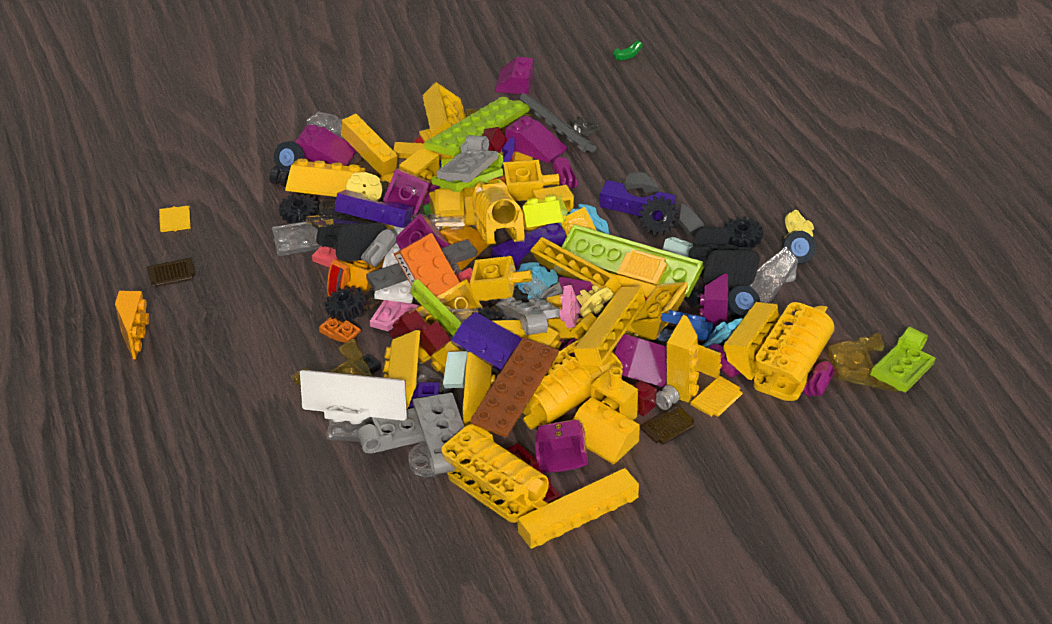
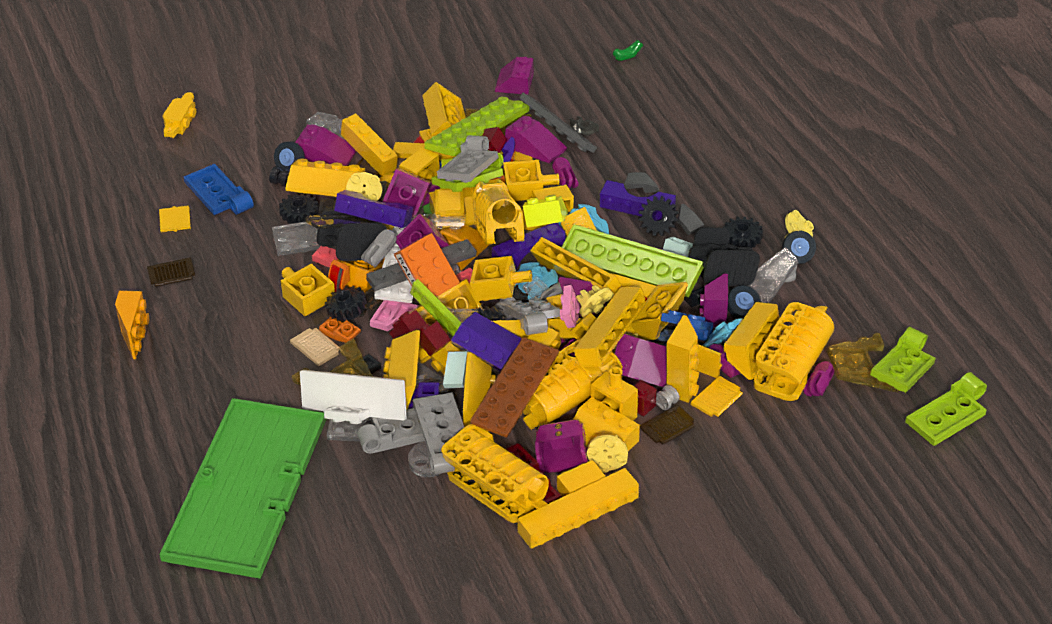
(179, 115): none -> yellow hinge
(235, 197): none -> blue hinge
(244, 488): none -> bright green door
(306, 288): none -> yellow brick
(315, 346): none -> tan window
(578, 478): none -> yellow brick
(614, 447): none -> light yellow plate
(642, 267): yellow window -> none
(965, 391): none -> lime hinge

